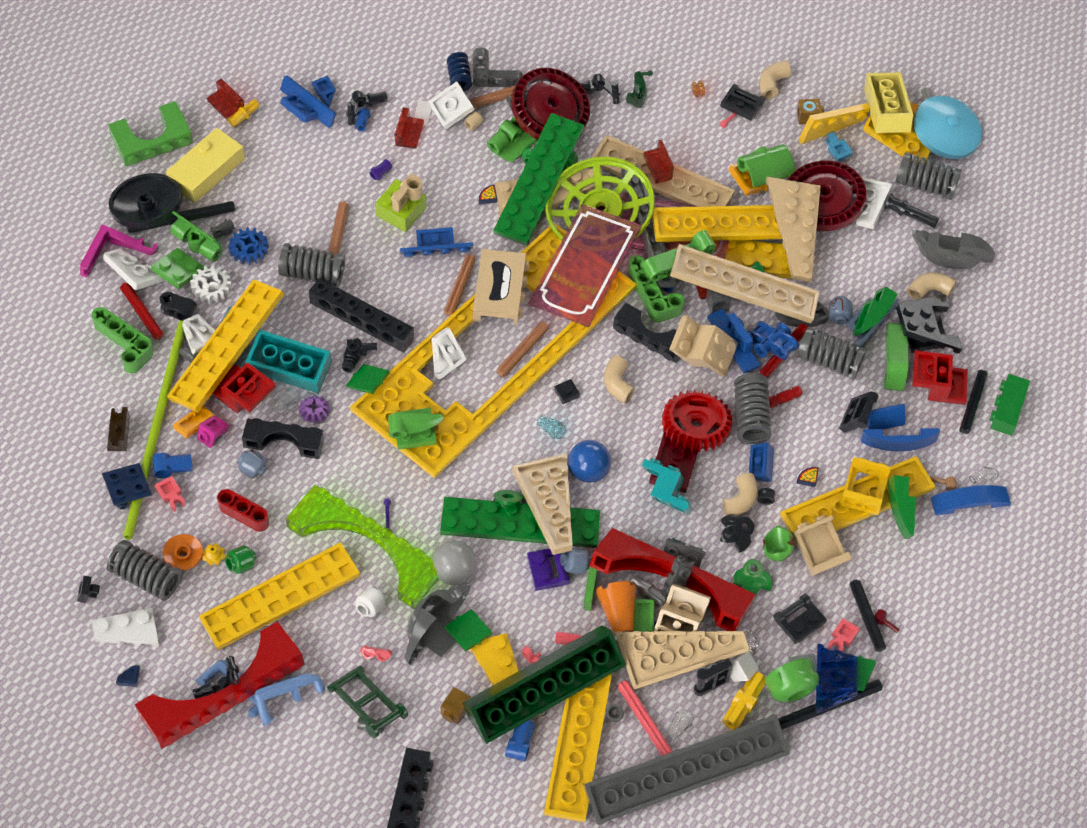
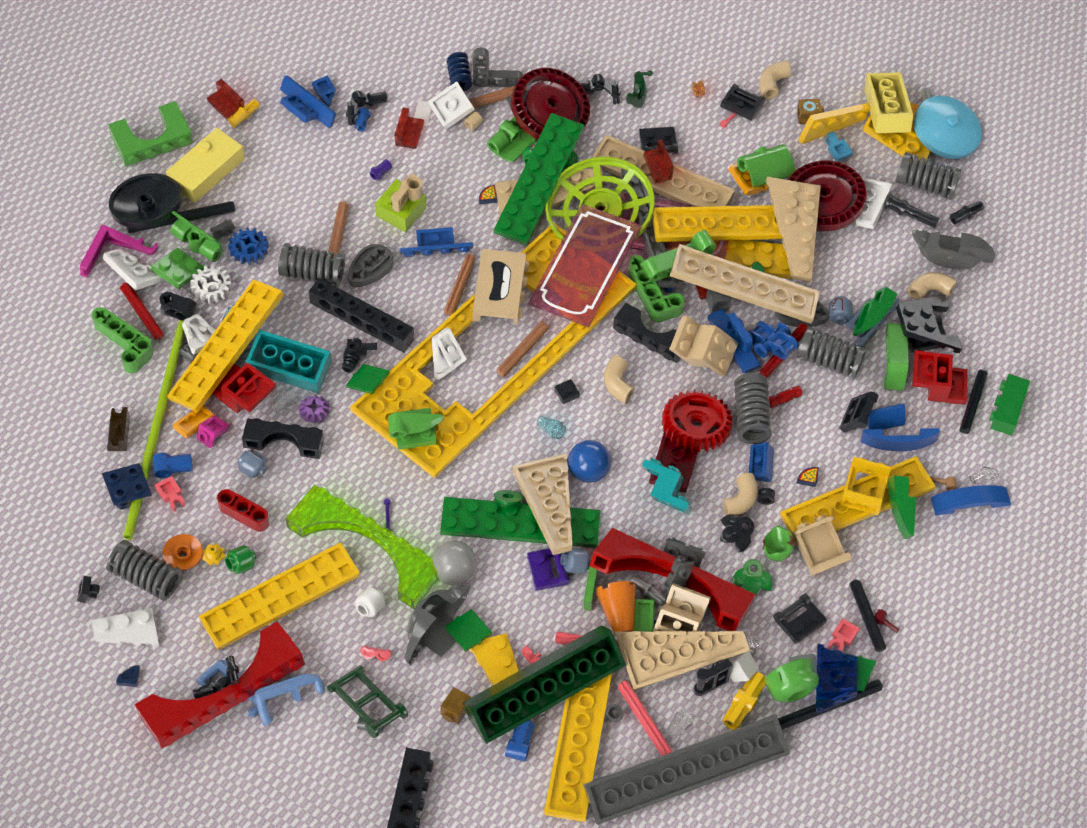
(365, 257): none -> dark grey piece
(650, 136): none -> black plate
(966, 212): none -> black axle

